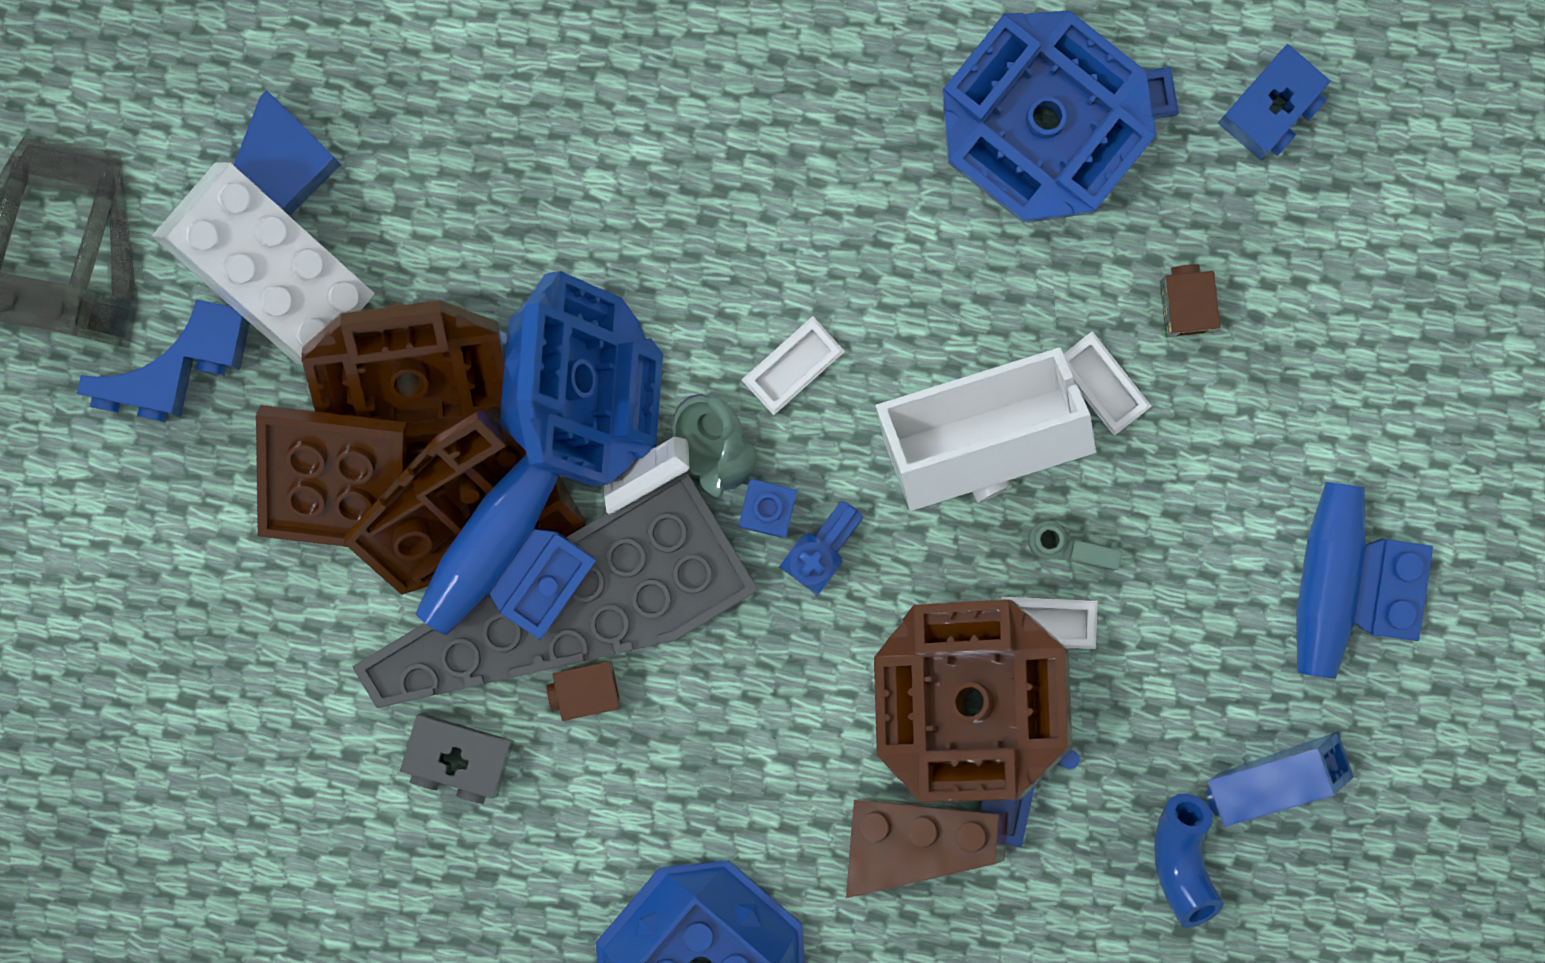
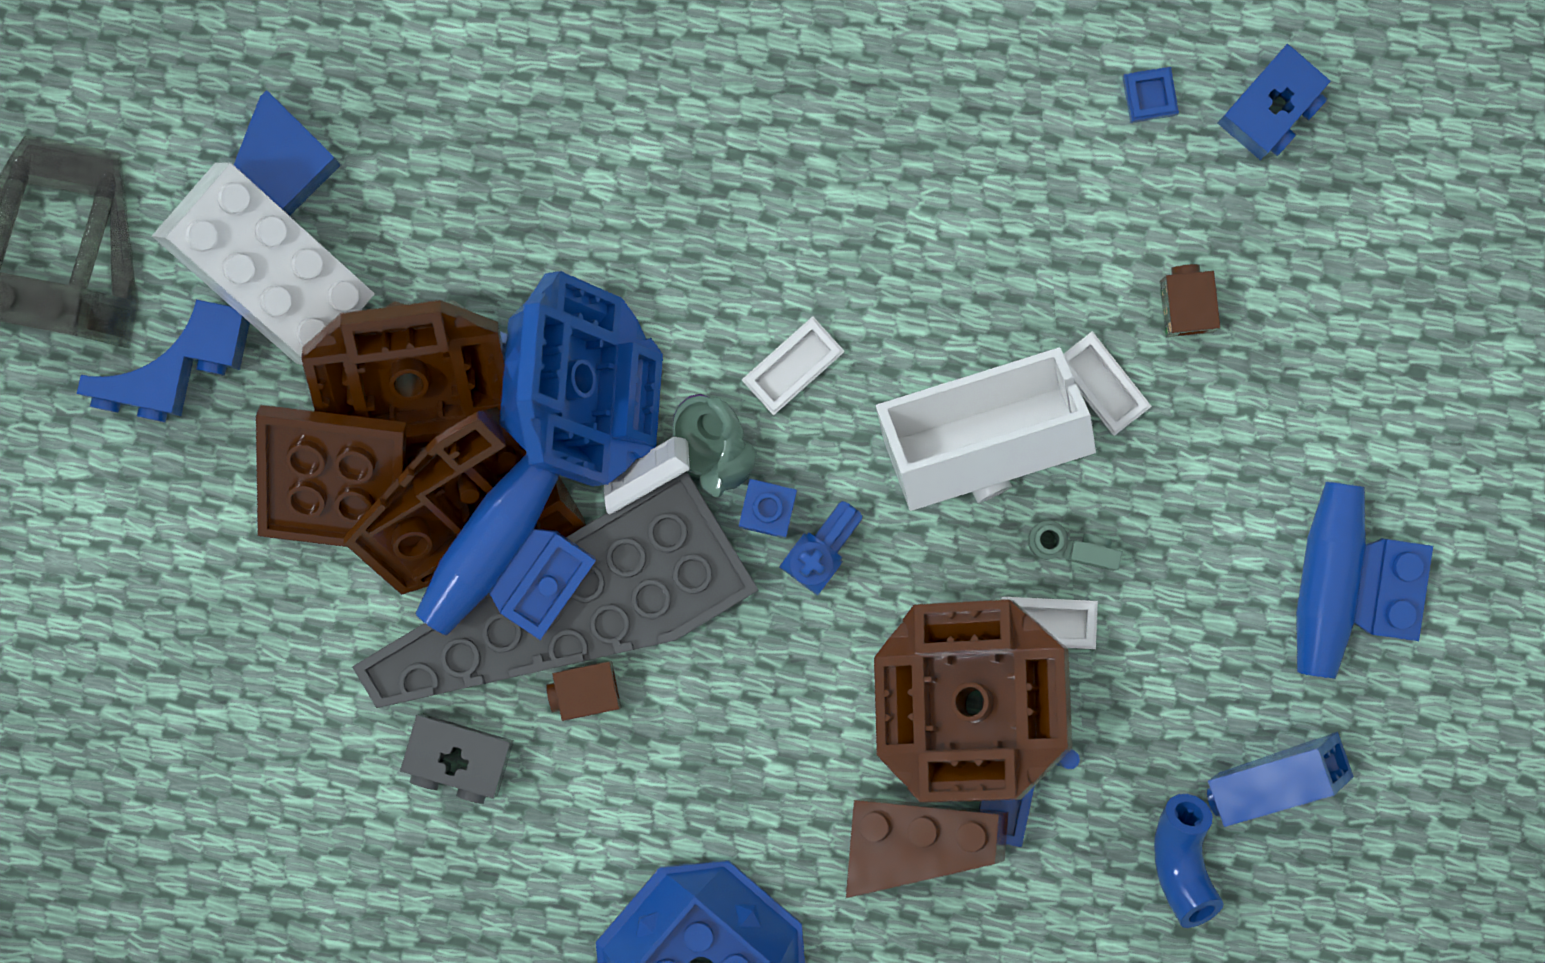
(1058, 66): blue piece -> none

